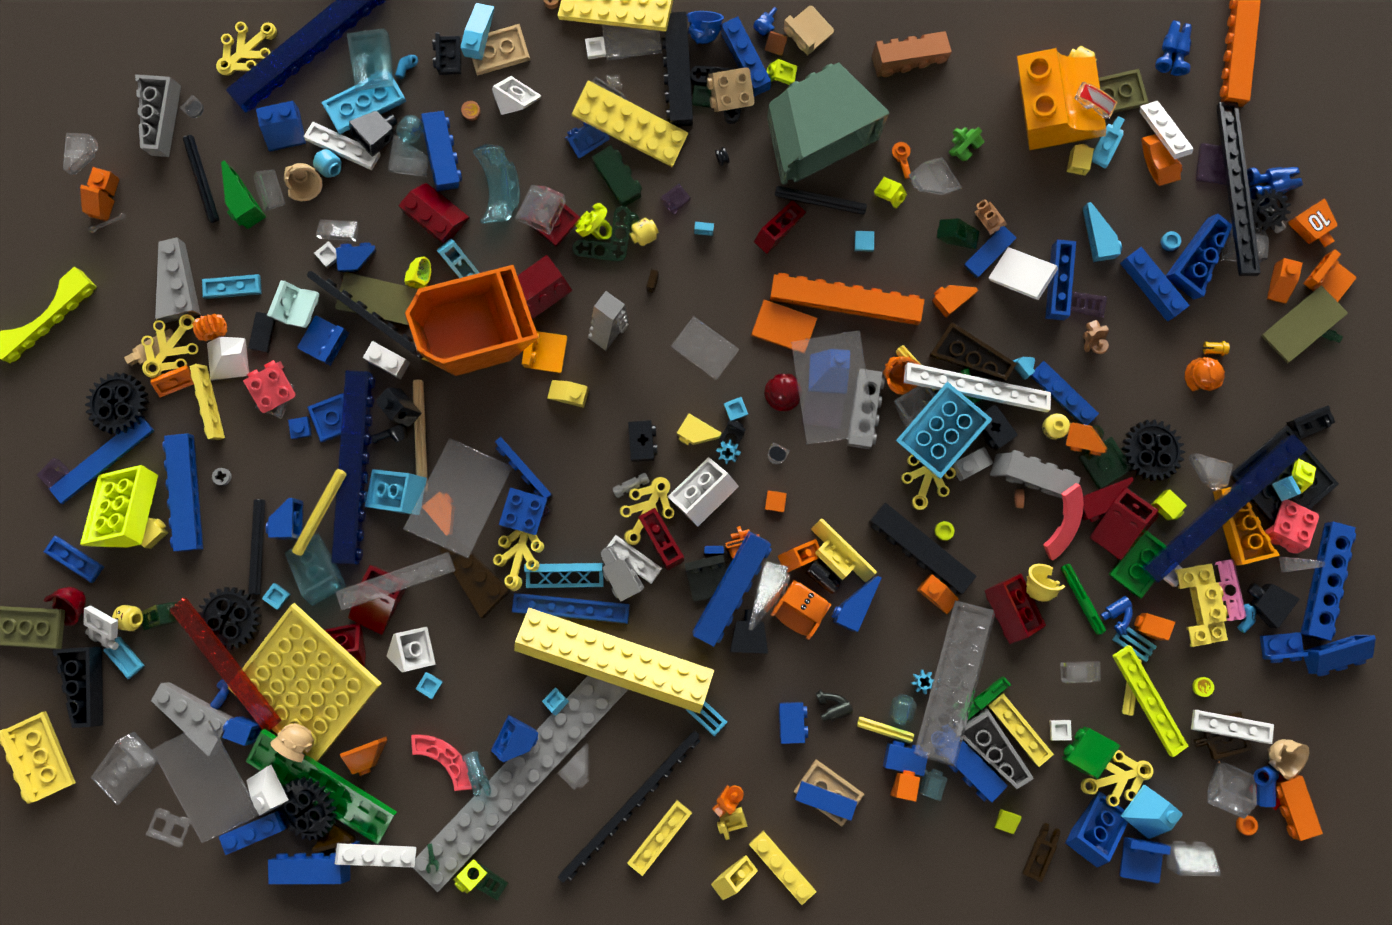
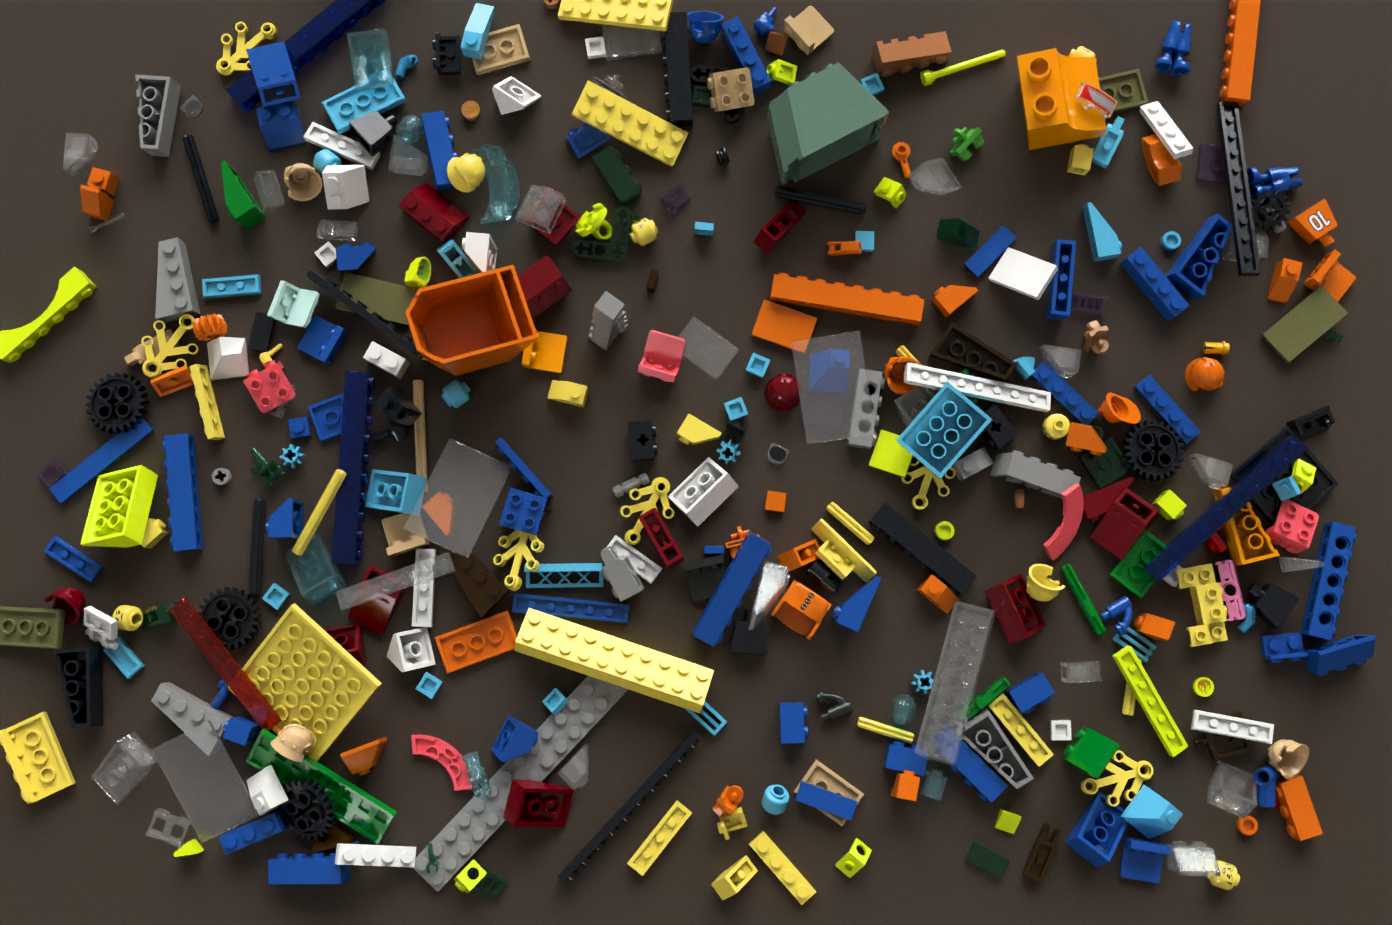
(190, 848): none -> neon yellow slope
(265, 356): none -> light yellow hand
(266, 469): none -> clear green arm
(273, 74): none -> blue slope
(289, 452): none -> medium azure gear
(345, 186): none -> white slope
(398, 539): none -> tan bracket
(423, 594): none -> white plate
(456, 393): none -> medium azure head
(466, 172): none -> light yellow helmet
(477, 642): none -> orange tile
(480, 250): none -> white slope
(537, 804): none -> dark red slope
(662, 356): none -> coral bracket
(757, 365): none -> medium azure plate
(775, 799): none -> medium azure head
(847, 247): none -> orange bar
(850, 523): none -> light yellow axle
(853, 861): none -> neon yellow bracket
(873, 84): none -> medium azure plate
(890, 455): none -> neon yellow tile
(928, 77): none -> neon yellow piece
(987, 859): none -> clear green tile
(989, 216): medium nougat hips -> none
(1030, 692): none -> blue brick
(1061, 359): none -> clear slope
(1119, 409): none -> orange piece
(1166, 409): none -> blue plate
(1215, 543): none -> red bracket
(1228, 876): none -> light yellow head

